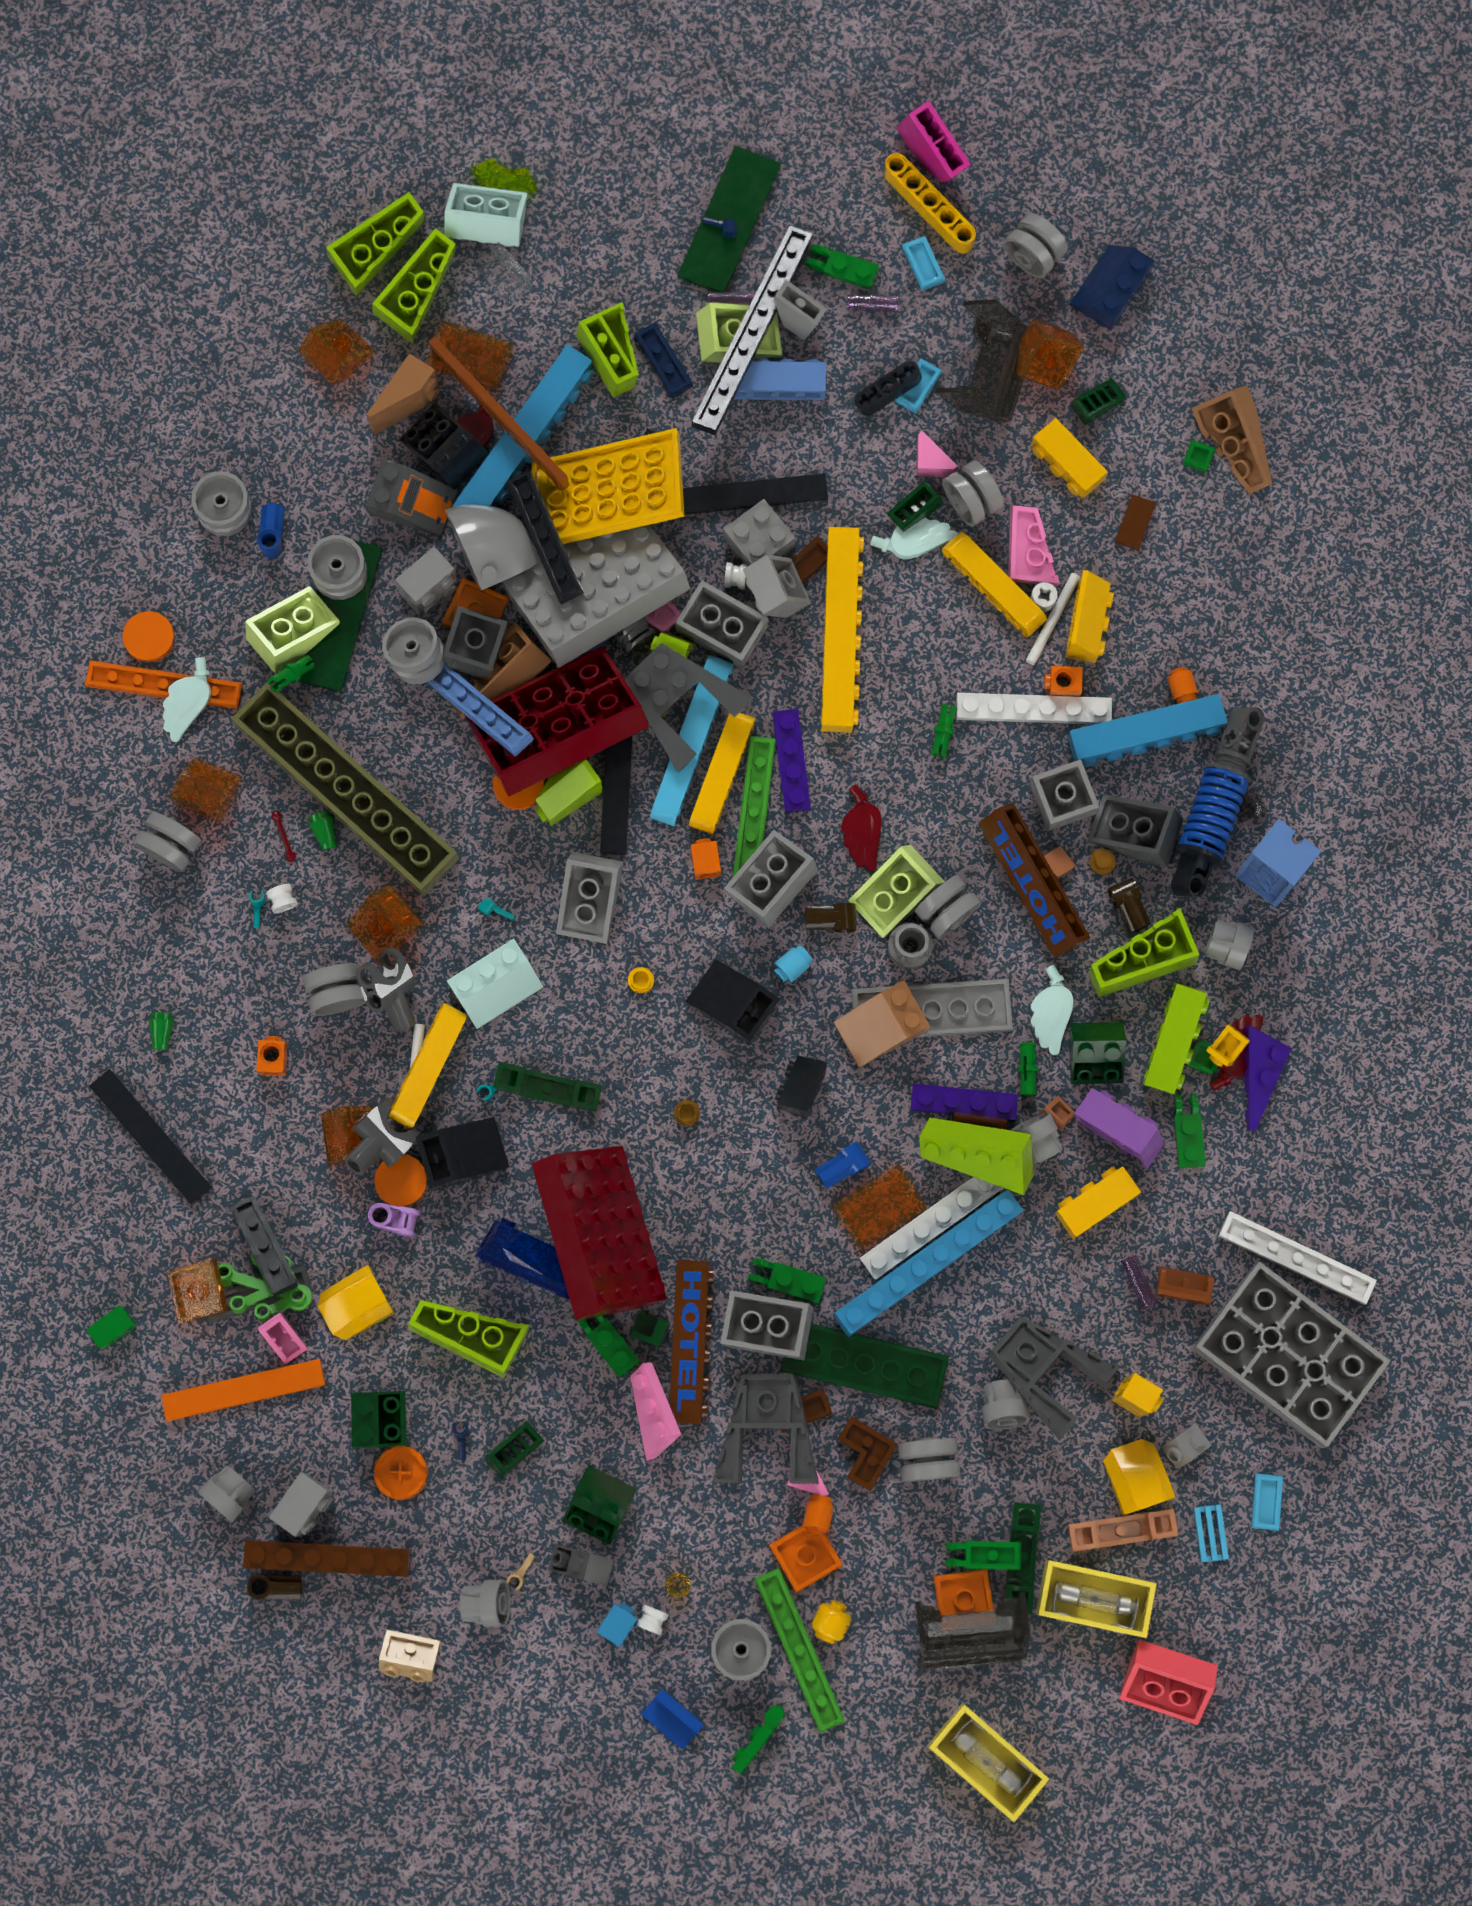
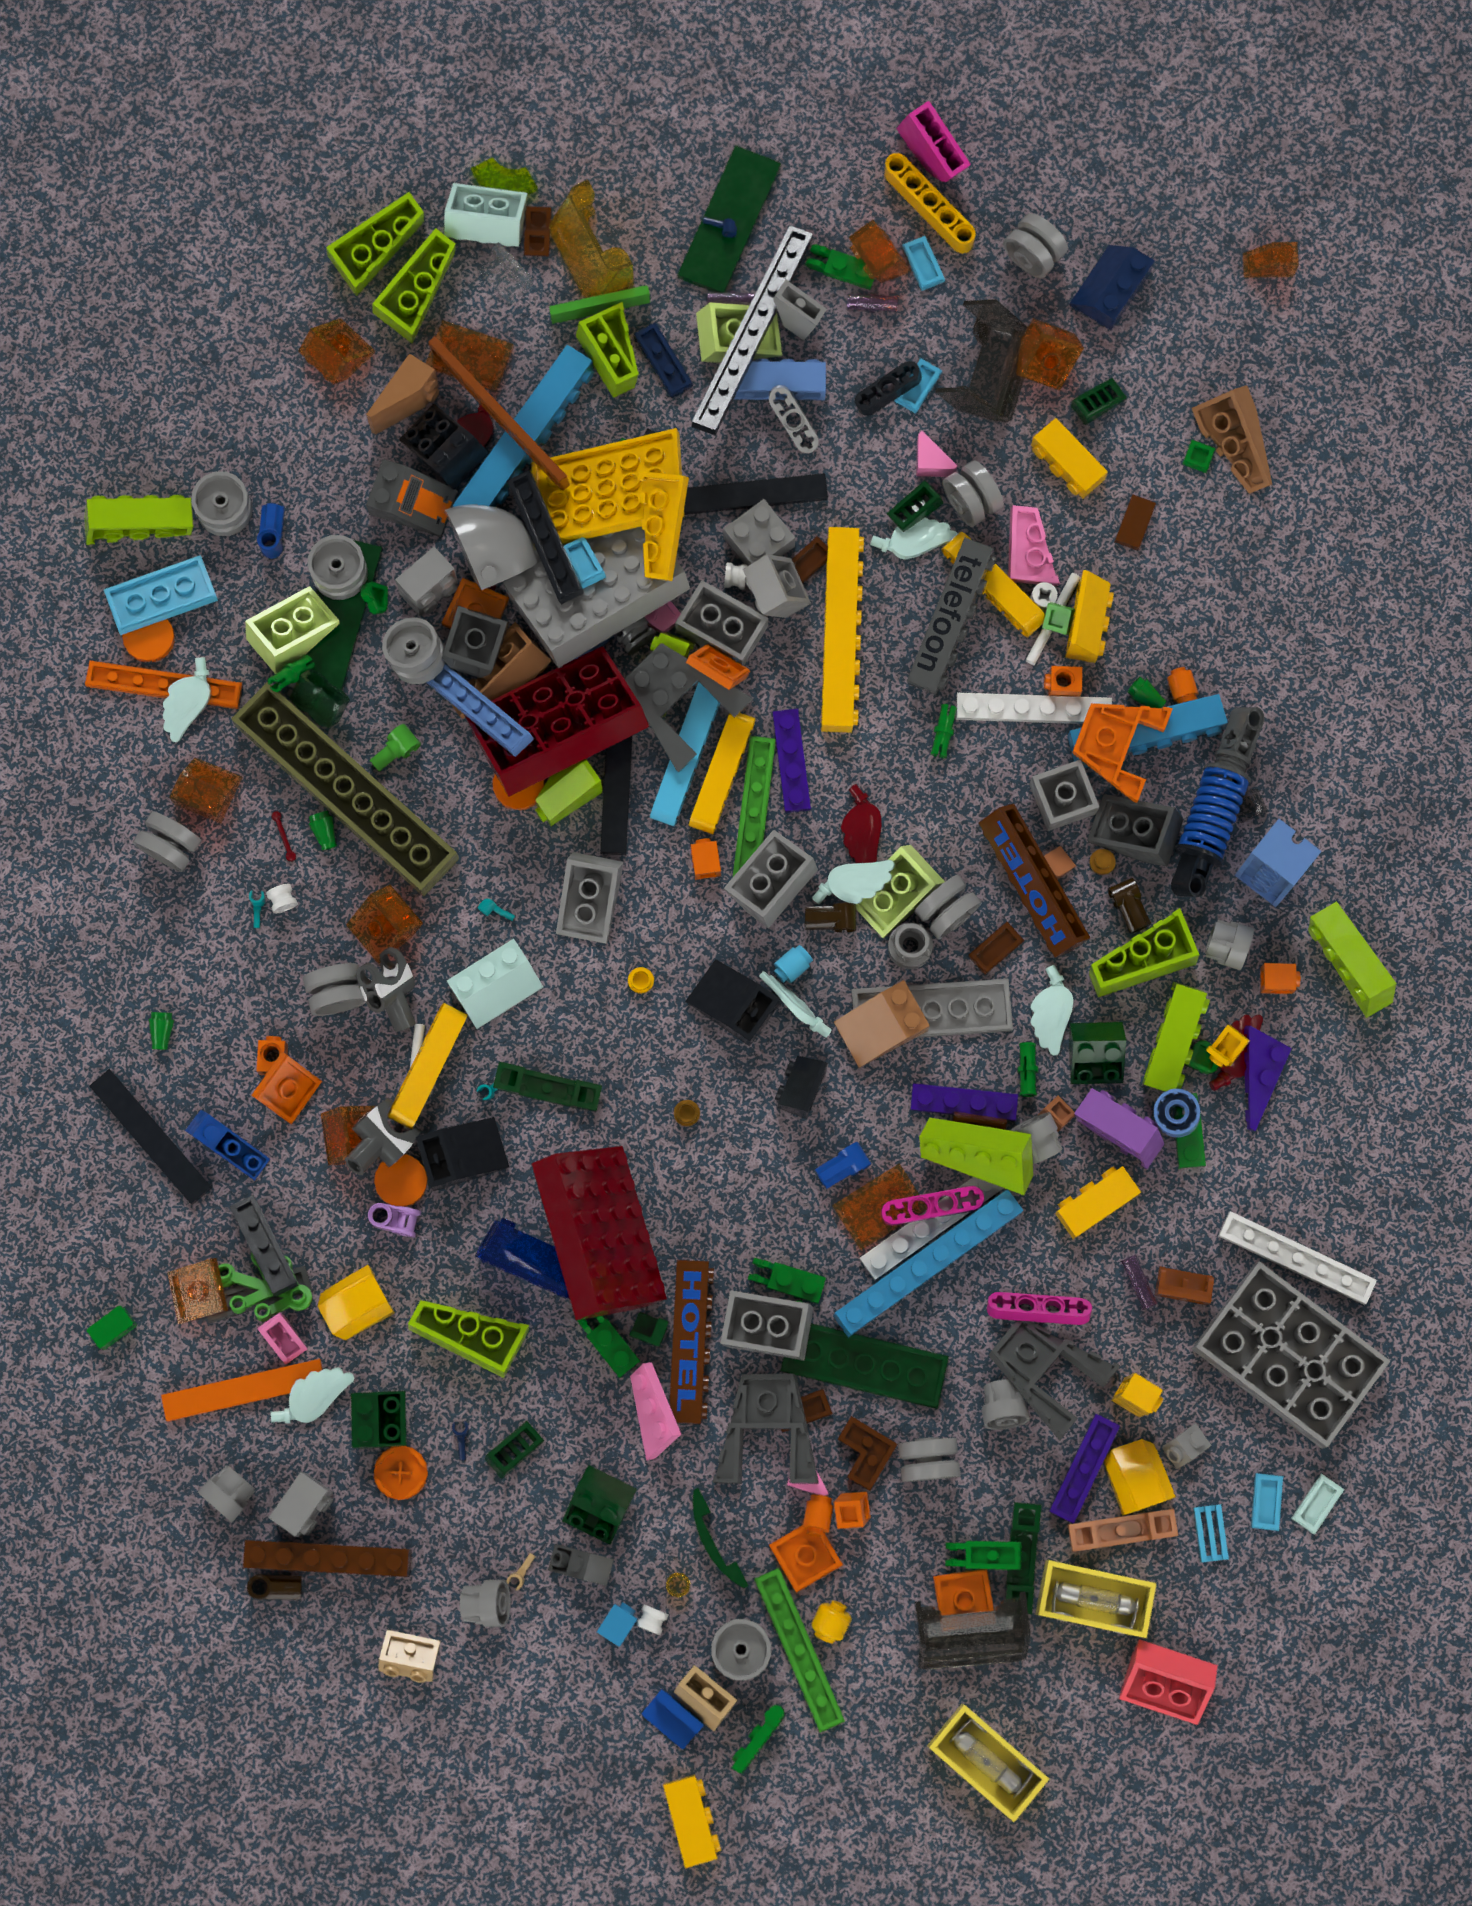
(137, 517): none -> lime wedge
(160, 595): none -> medium azure tile
(227, 1144): none -> blue slope
(286, 1088): none -> orange tile
(313, 1395): none -> light aqua animal
(319, 698): none -> clear green brick
(375, 596): none -> green tile
(400, 744): none -> bright green pin
(537, 231): none -> reddish brown slope
(584, 562): none -> medium azure tile
(592, 269): none -> clear yellow windscreen
(596, 304): none -> bright green tile
(663, 508): none -> yellow wing
(691, 1820): none -> yellow brick
(701, 1509): none -> dark green slope
(704, 1698): none -> tan brick
(718, 666): none -> orange tile
(777, 407): none -> light grey beam
(796, 1005): none -> light aqua animal
(852, 1510): none -> orange brick
(856, 881): none -> light aqua animal
(878, 253): none -> clear orange slope
(931, 1202): none -> dark pink beam
(951, 616): none -> dark grey brick
(996, 948): none -> reddish brown tile
(1039, 1305): none -> dark pink beam
(1058, 618): none -> bright green tile
(1084, 1468): none -> dark purple plate
(1107, 737): none -> orange wing
(1146, 694): none -> green cone
(1177, 1098): none -> medium blue piece
(1271, 260): none -> clear orange slope
(1279, 978): none -> orange brick
(1317, 1504): none -> light aqua tile
(1353, 959): none -> lime wedge

